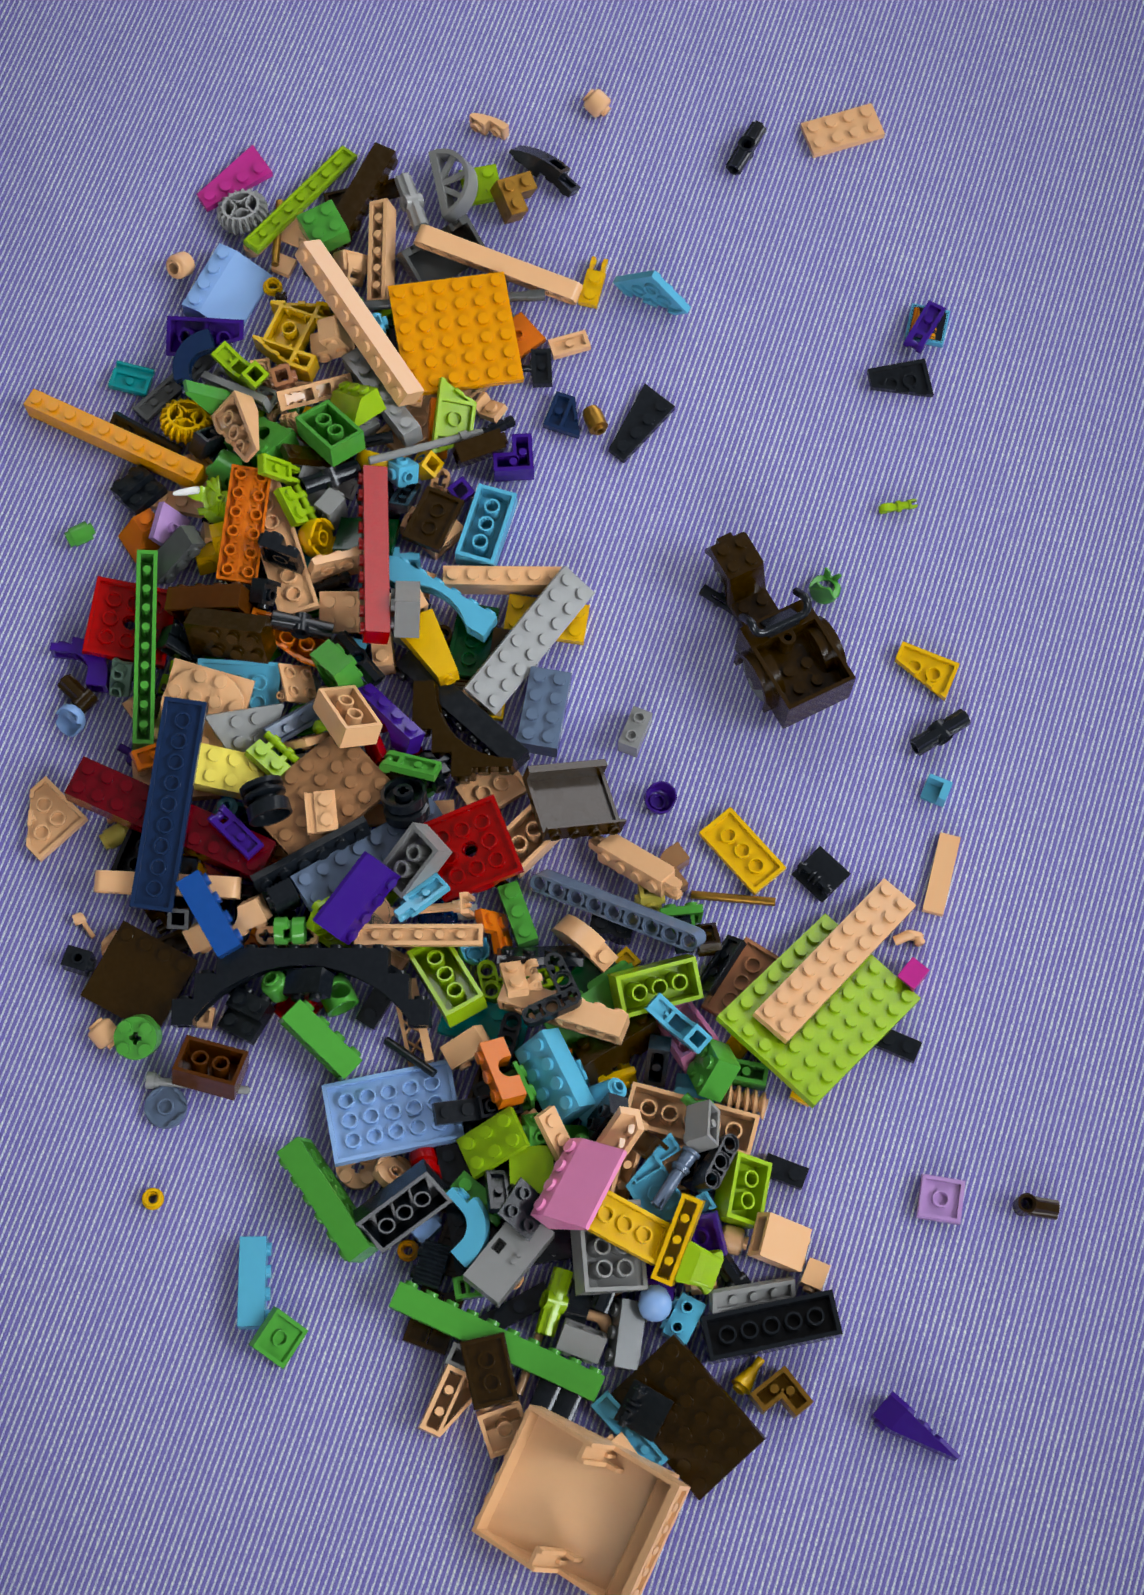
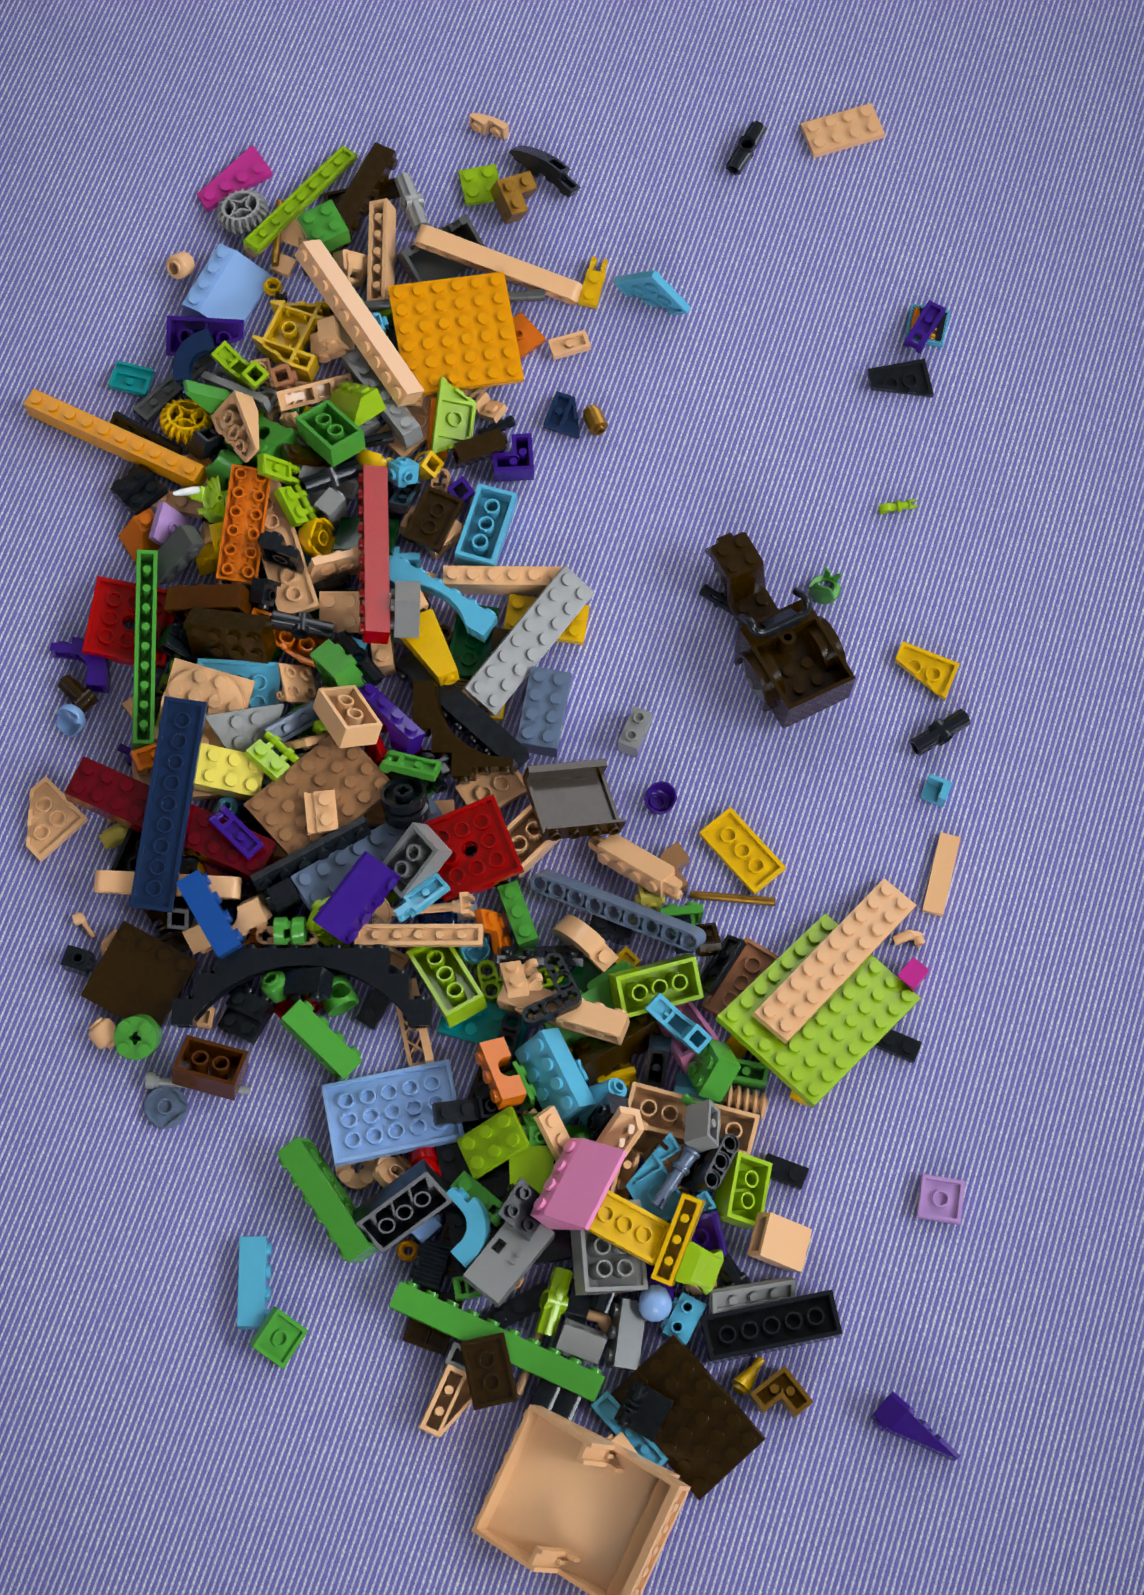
(80, 534): bright green brick -> none
(121, 678): sand green hips -> none
(148, 1194): yellow plate -> none
(265, 800): black wheel -> none
(410, 1057): black bar -> none
(450, 210): light grey window -> none
(461, 436): light grey bar -> none
(461, 1049): light nougat brick -> none
(496, 1188): black plate -> none
(499, 1425): light nougat plate -> none
(540, 367): black plate -> none
(597, 103): light nougat head -> none
(642, 420): black wing -> none
(735, 1239): light nougat head -> none
(814, 1276): light nougat brick -> none
(820, 874): black hinge -> none
(1038, 1207): dark brown piece -> none

